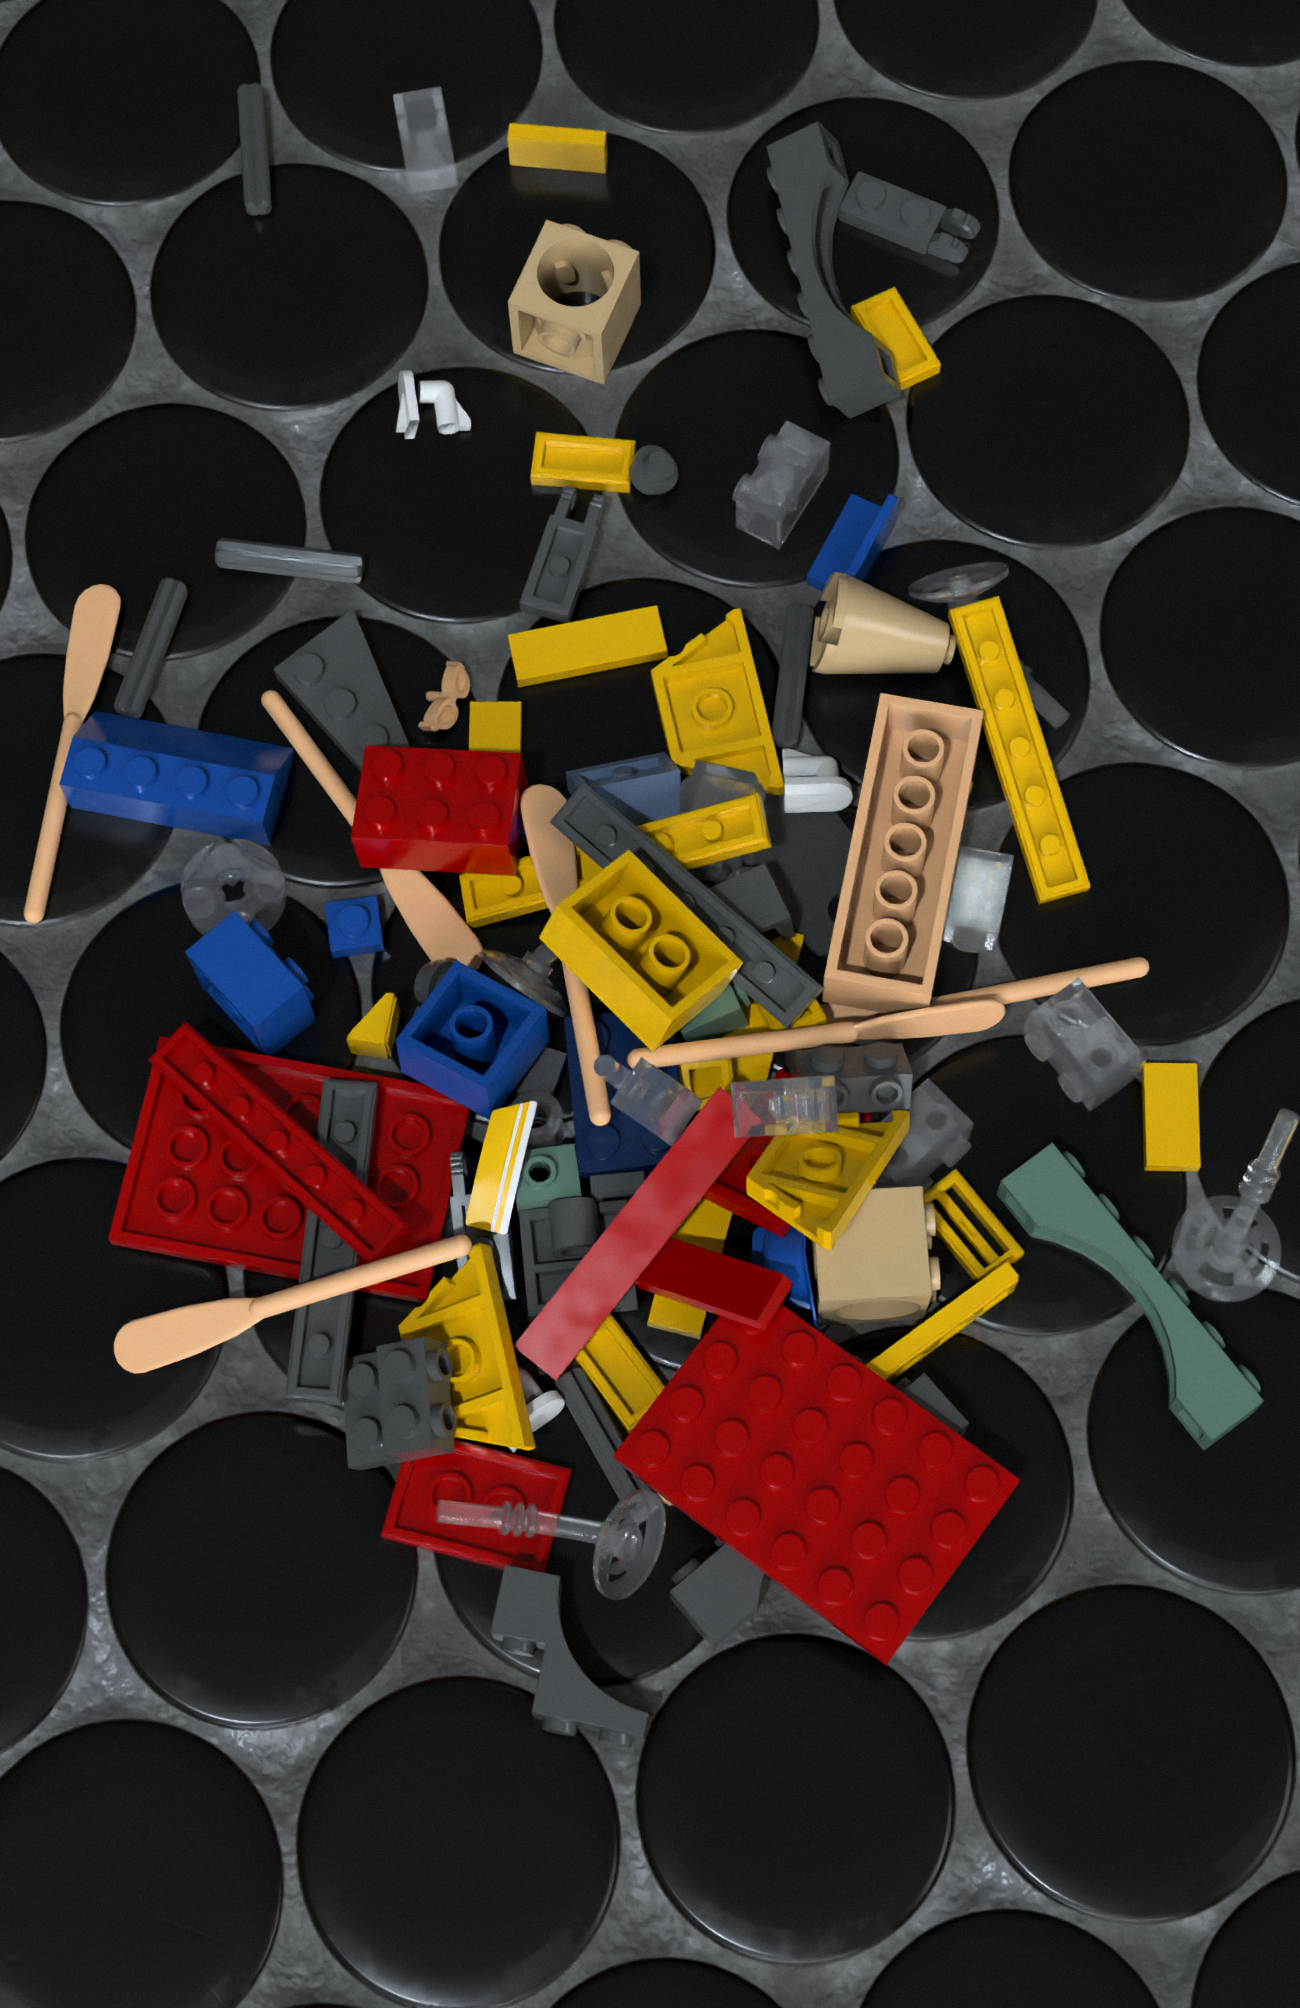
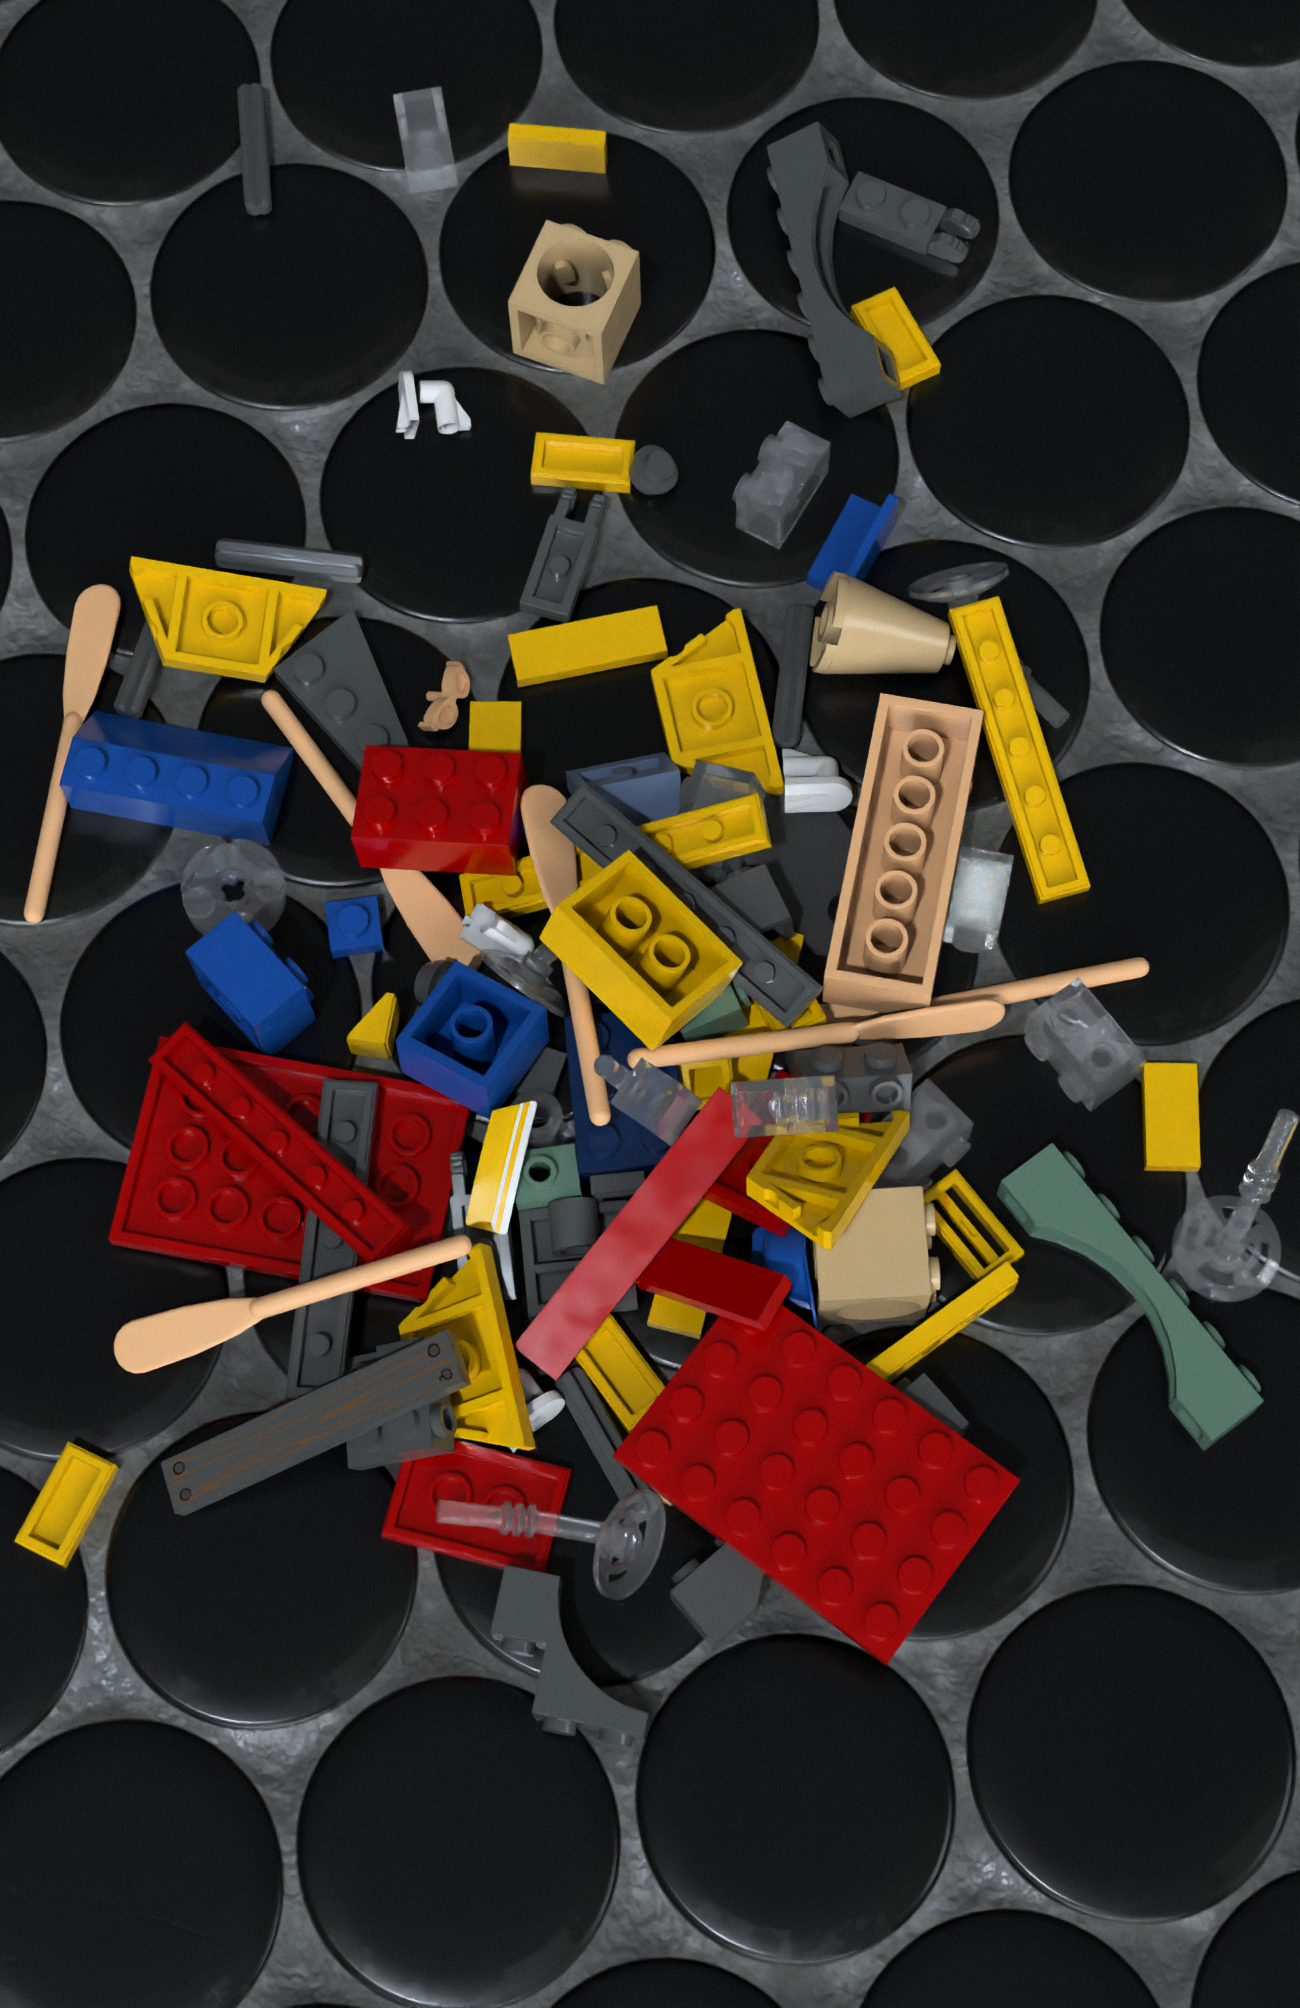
(67, 1504): none -> yellow tile
(222, 618): none -> yellow wing
(315, 1422): none -> dark grey tile
(491, 931): none -> white piece

